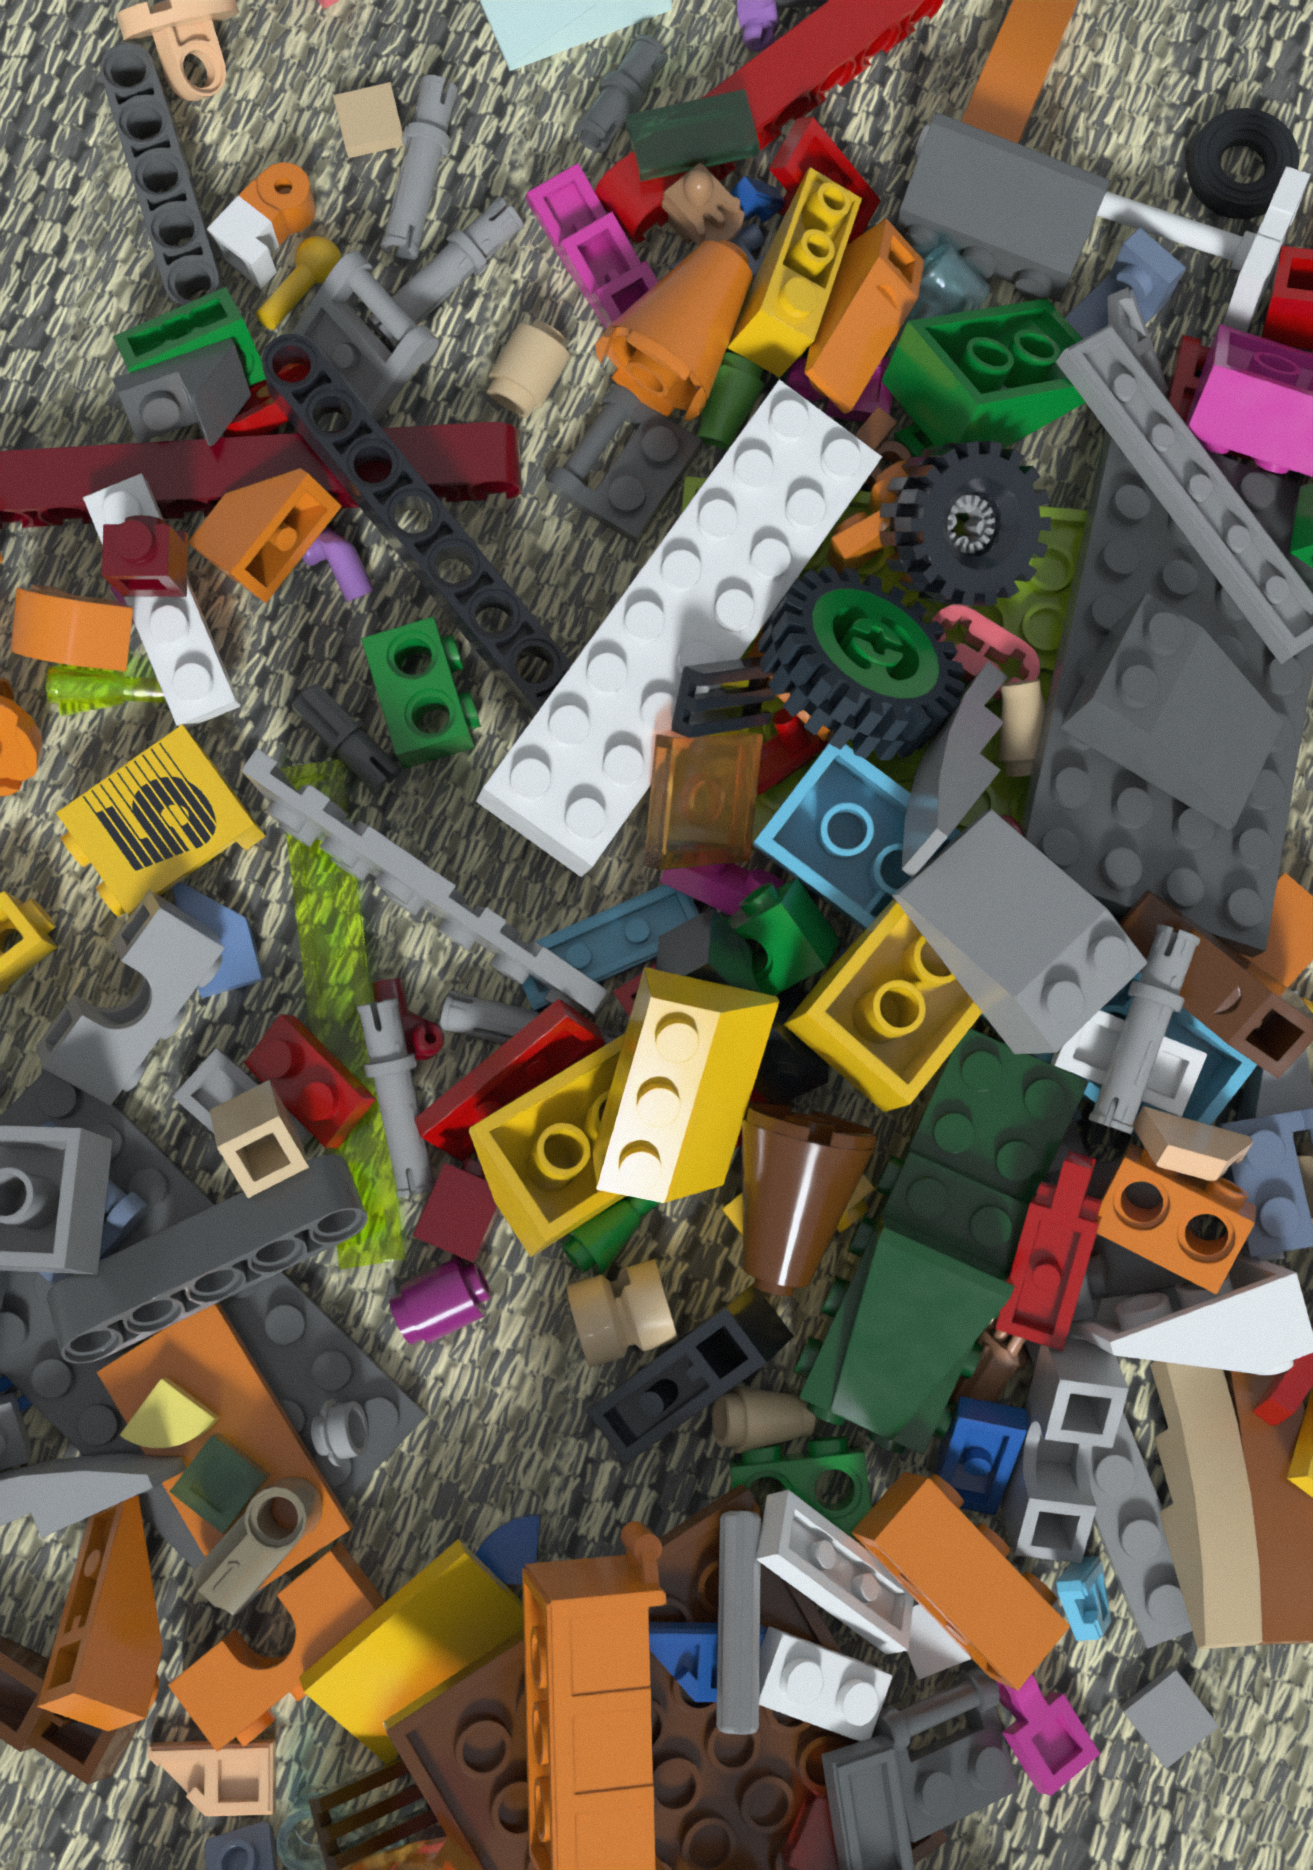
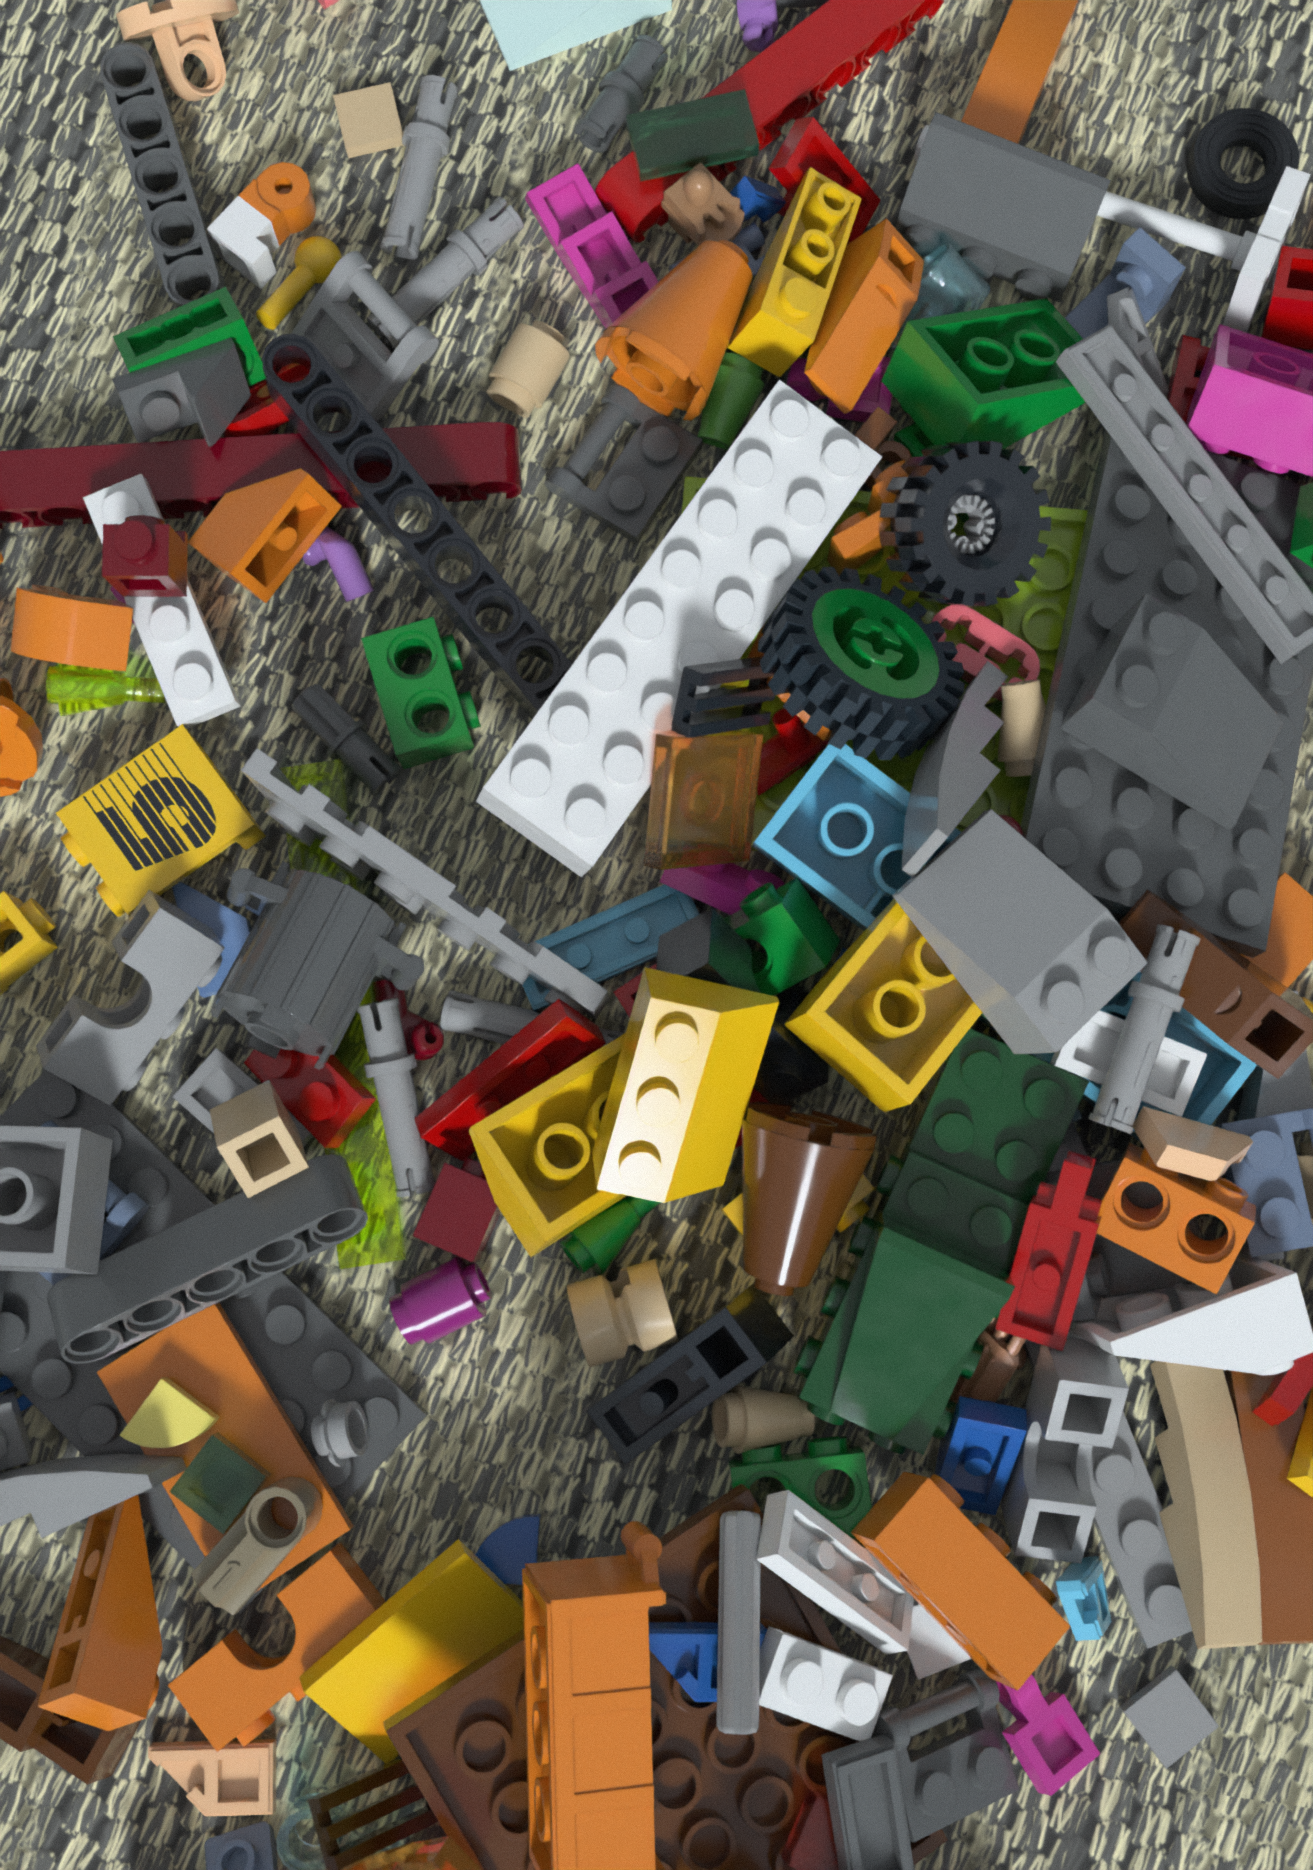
(308, 960): none -> dark grey container

